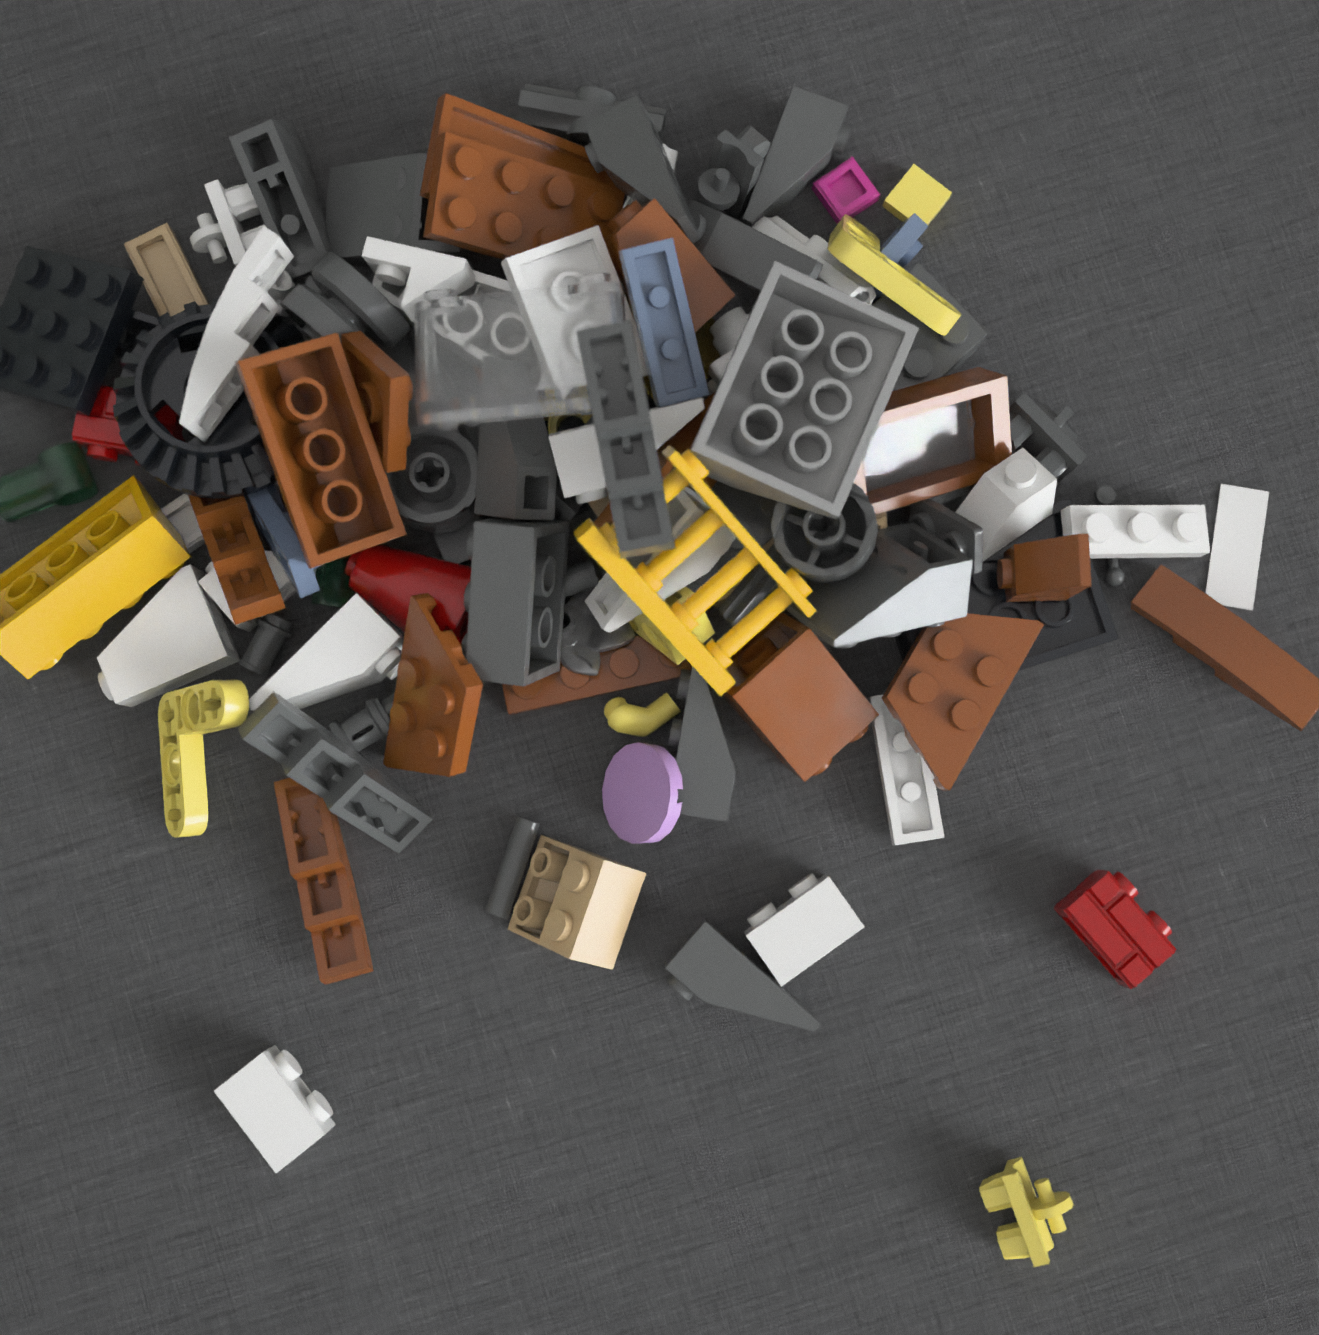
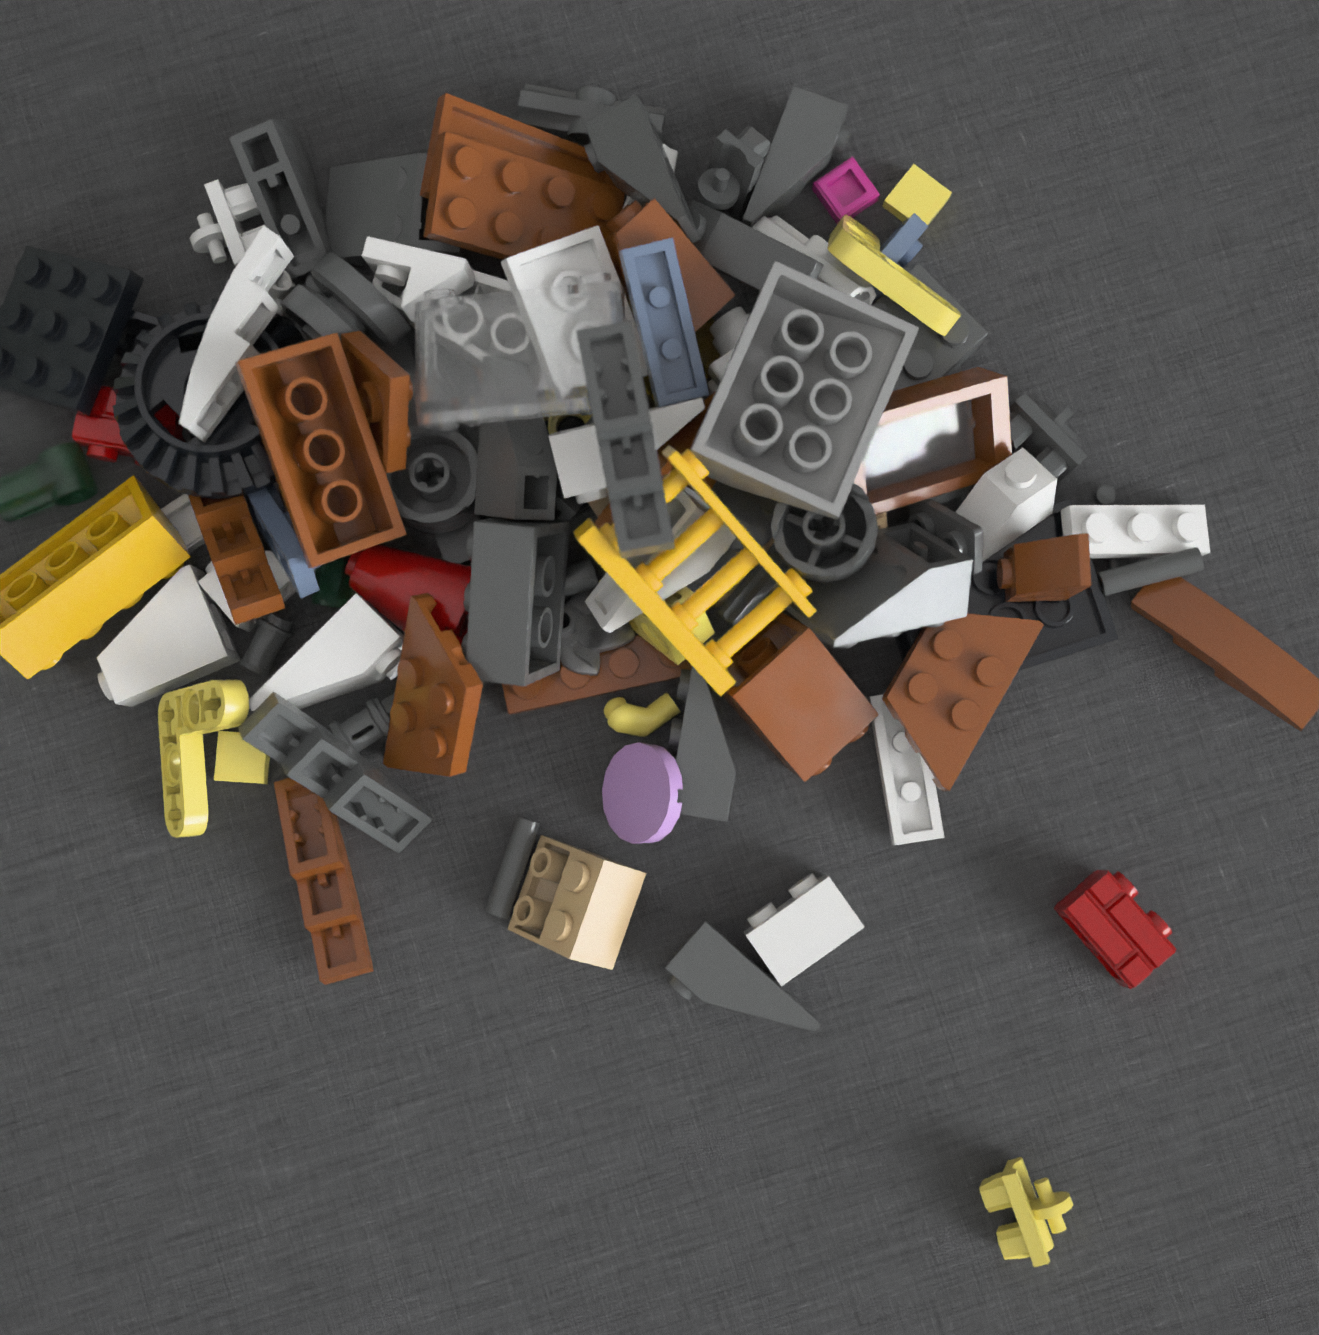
(165, 270): tan tile -> none
(239, 760): none -> light yellow tile
(276, 1107): white brick -> none
(1151, 571): none -> dark grey piece
(1237, 546): white sticker -> none

